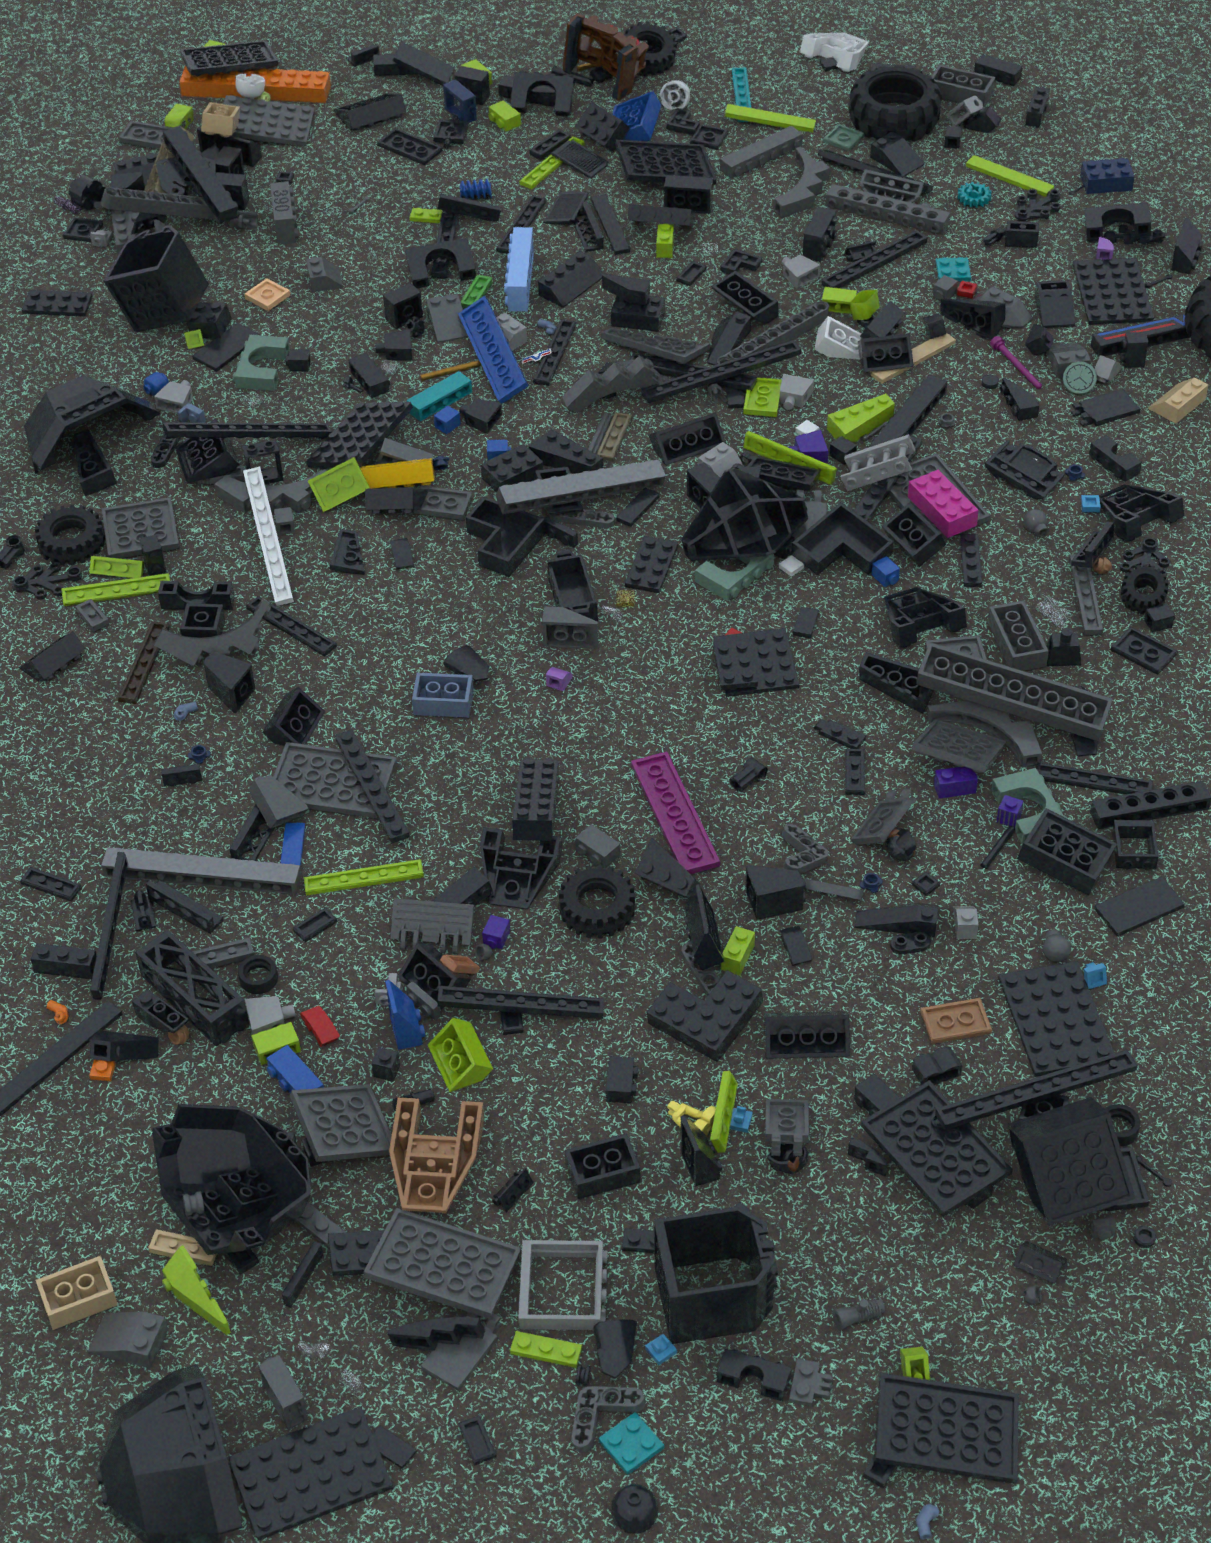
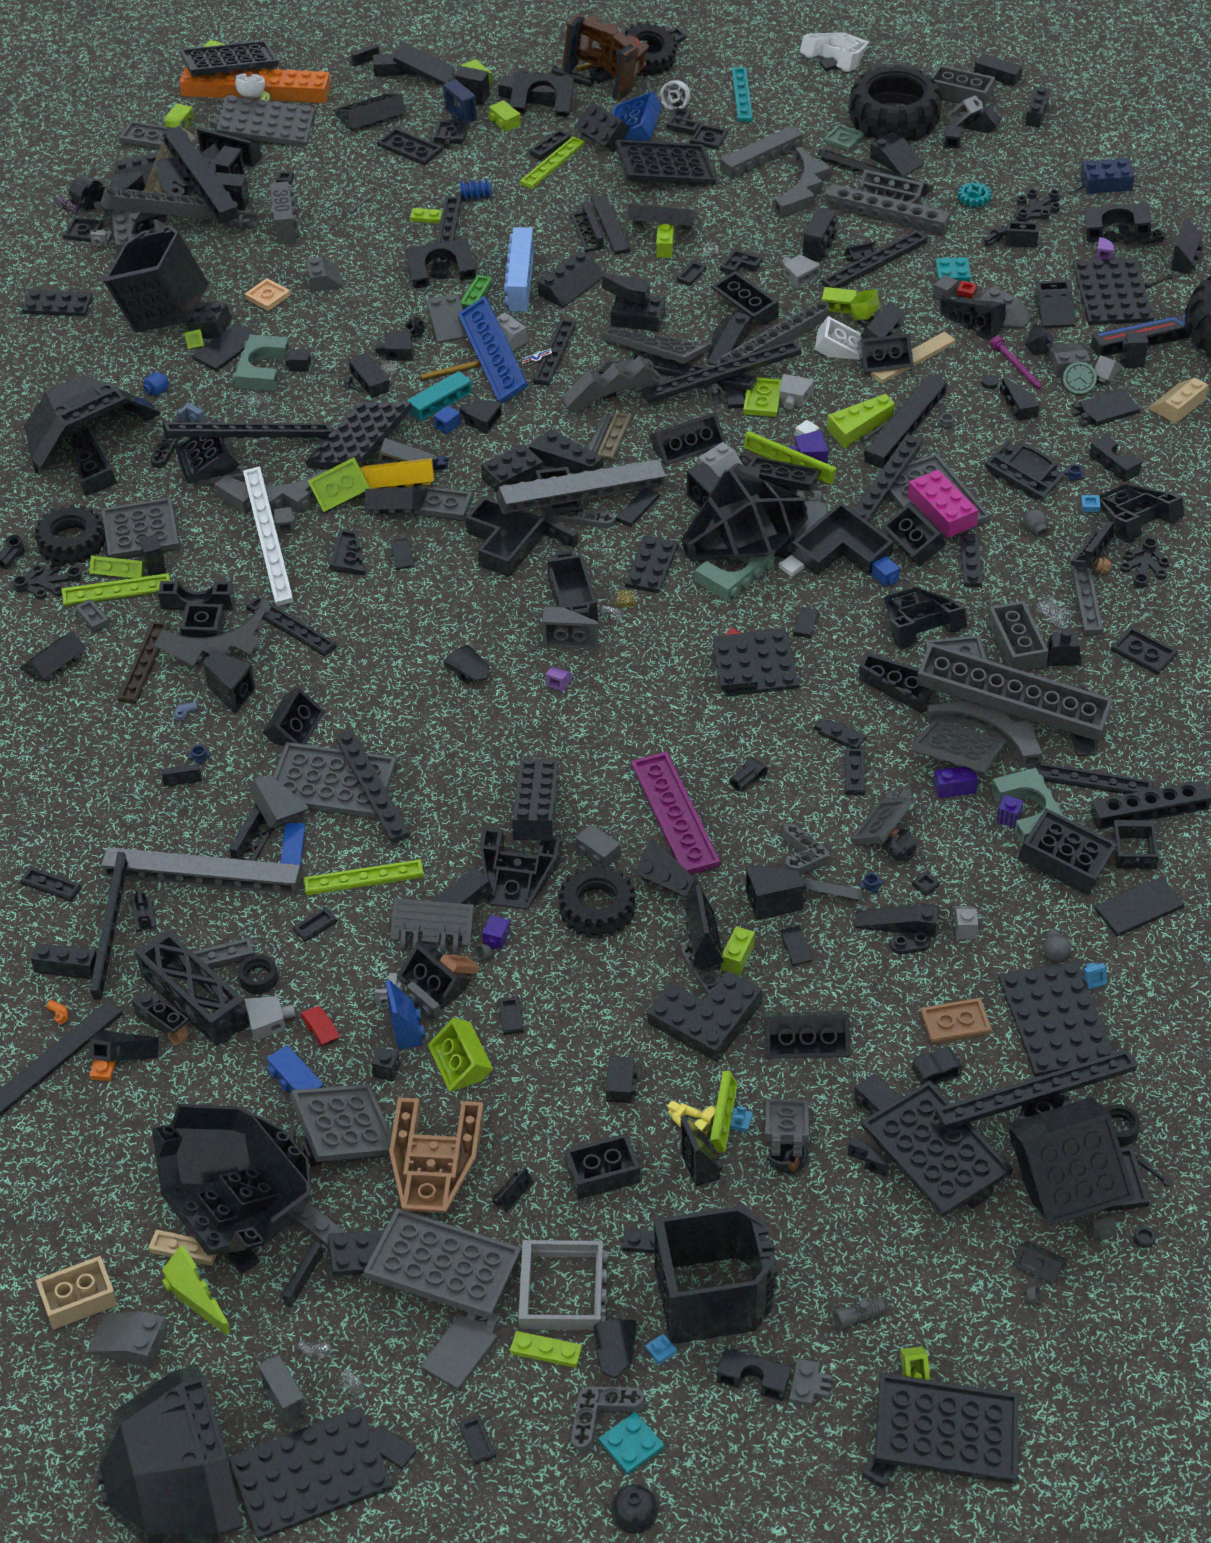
(174, 396): light grey torso -> none
(183, 906): black fence -> none
(193, 1203): dark grey wheel -> none
(220, 119): tan brick -> none
(272, 474): black window -> none
(274, 1039): lime brick -> none
(402, 305): black brick -> none
(424, 1097): black axle -> none
(431, 1332): black slope -> none
(442, 695): sand blue brick -> none
(469, 208): black fence -> none
(496, 448): blue brick -> none
(520, 1002): black plate -> none
(524, 219): black tile -> none
(549, 326): sand blue arm -> none
(566, 207): black window -> none
(580, 158): black window -> none
(583, 1375): black bush -> none
(689, 193): black brick -> none
(769, 118): lime tile -> none
(840, 448): black brick -> none
(878, 462): light grey fence -> none
(924, 1517): sand blue arm -> none
(934, 325): black brick -> none
(997, 847): black bar -> none
(1009, 175): lime tile -> none
(1144, 576): black tyre -> none
(1159, 618): black brick -> none

